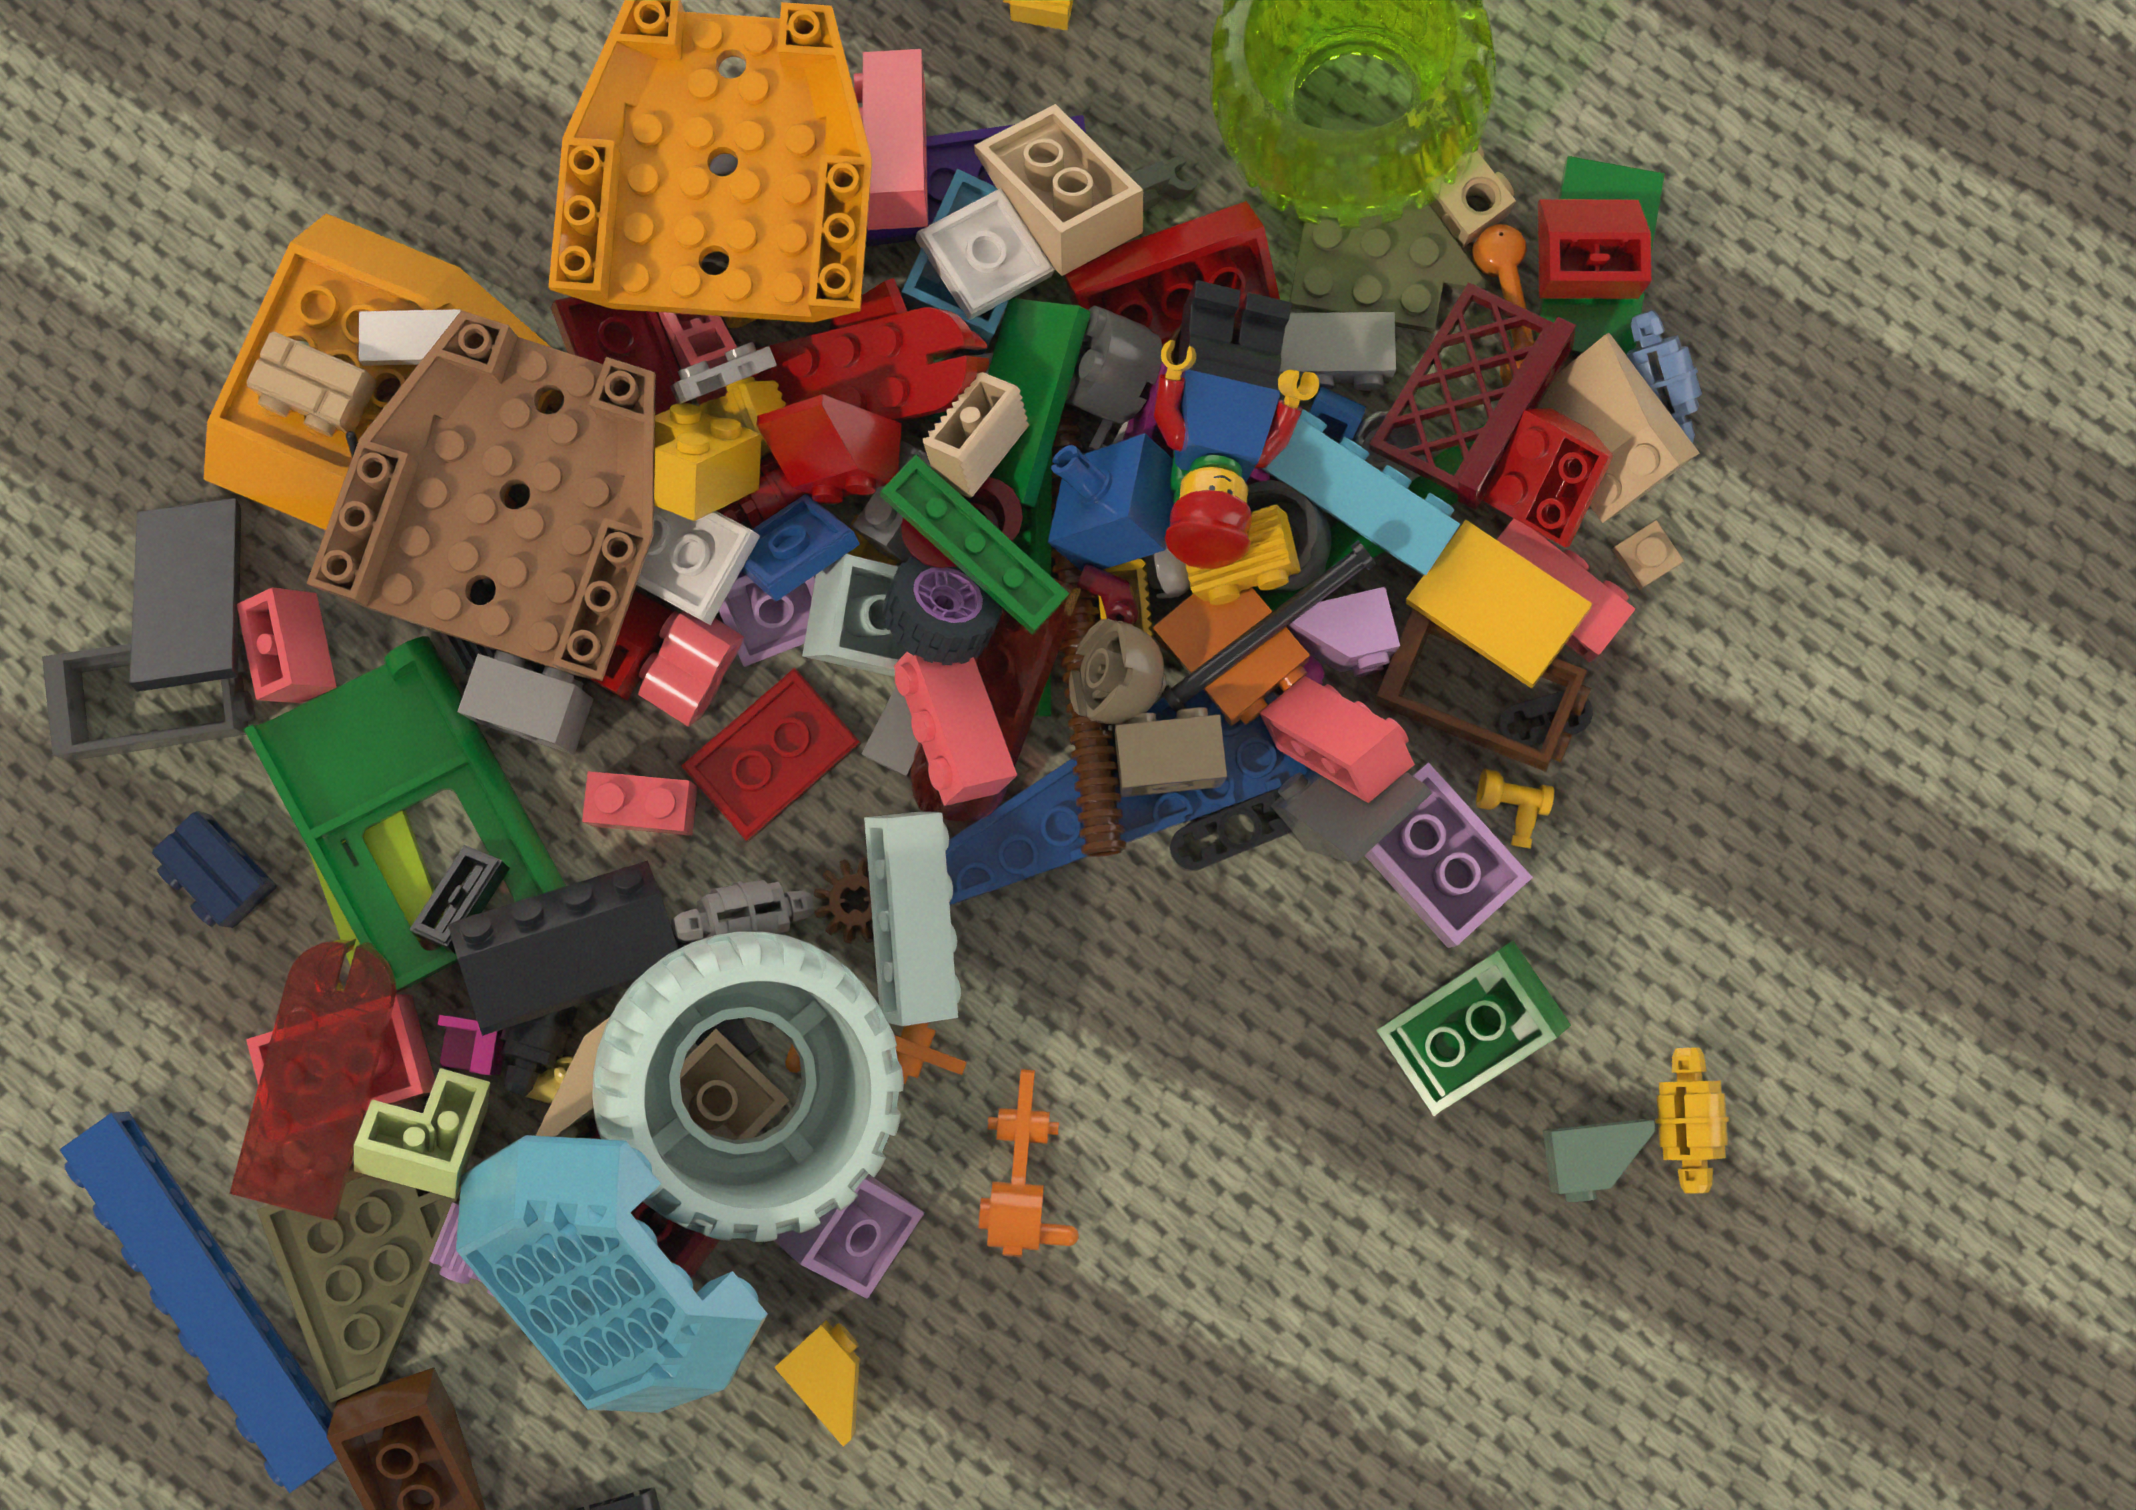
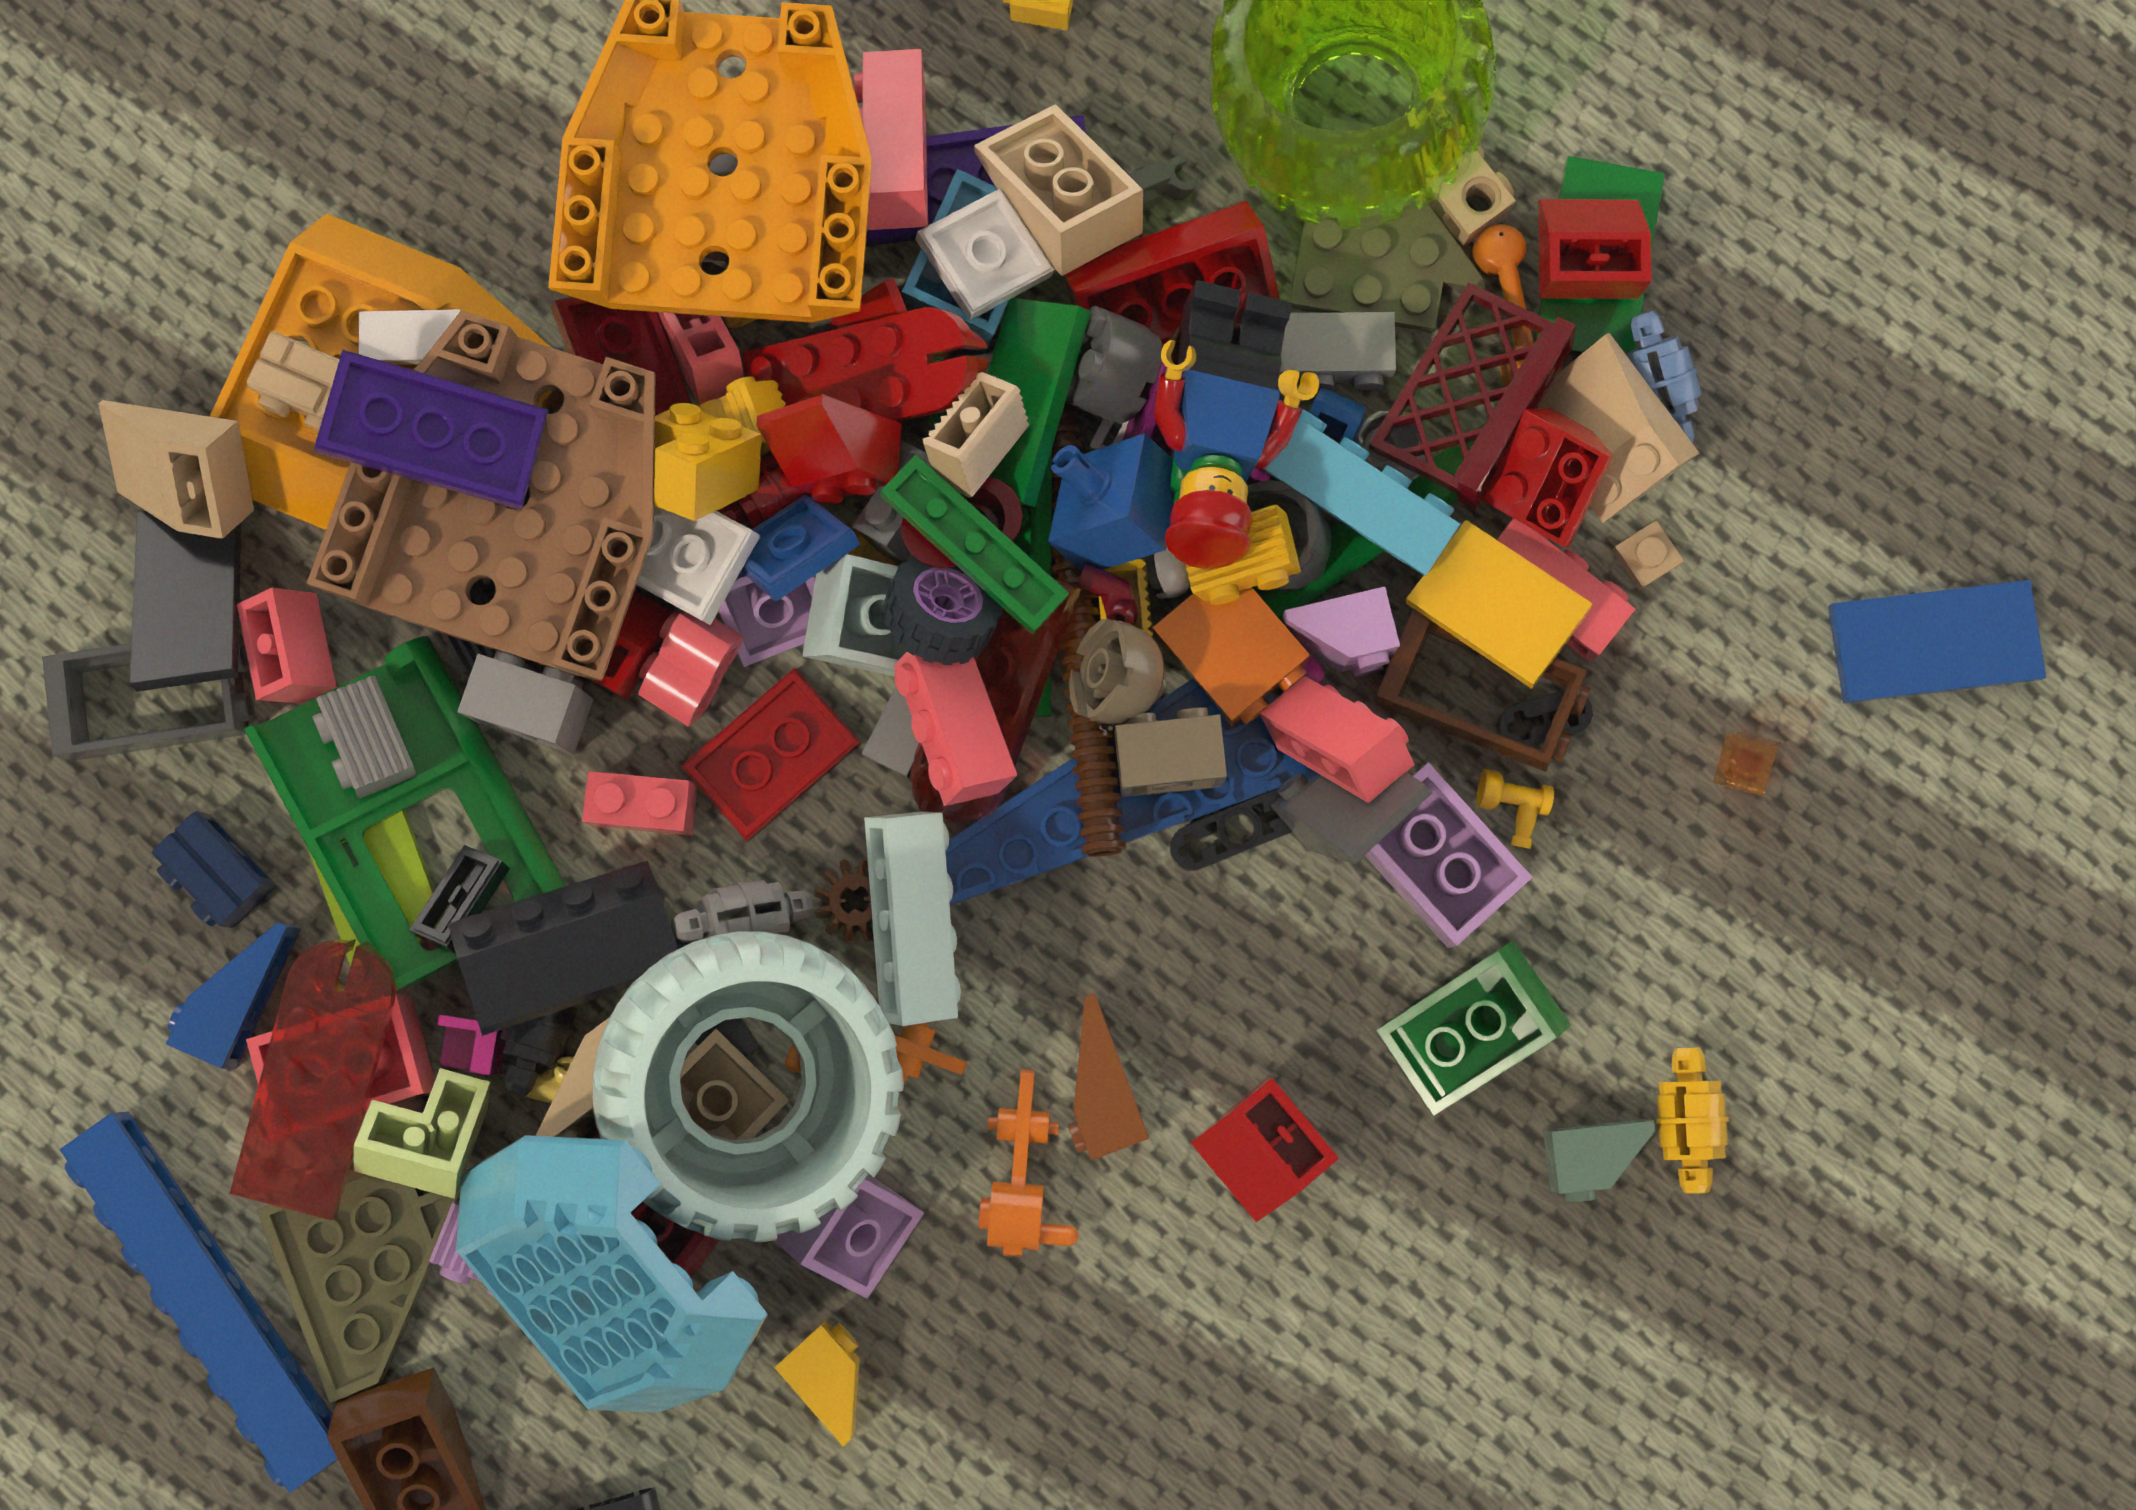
(179, 466): none -> tan slope
(230, 1003): none -> blue slope
(365, 738): none -> light grey brick
(431, 430): none -> dark purple tile
(741, 363): light grey wing -> none
(1103, 1099): none -> dark orange slope
(1264, 1149): none -> red slope
(1268, 627): black bar -> none
(1747, 762): none -> clear orange brick
(1936, 641): none -> blue tile

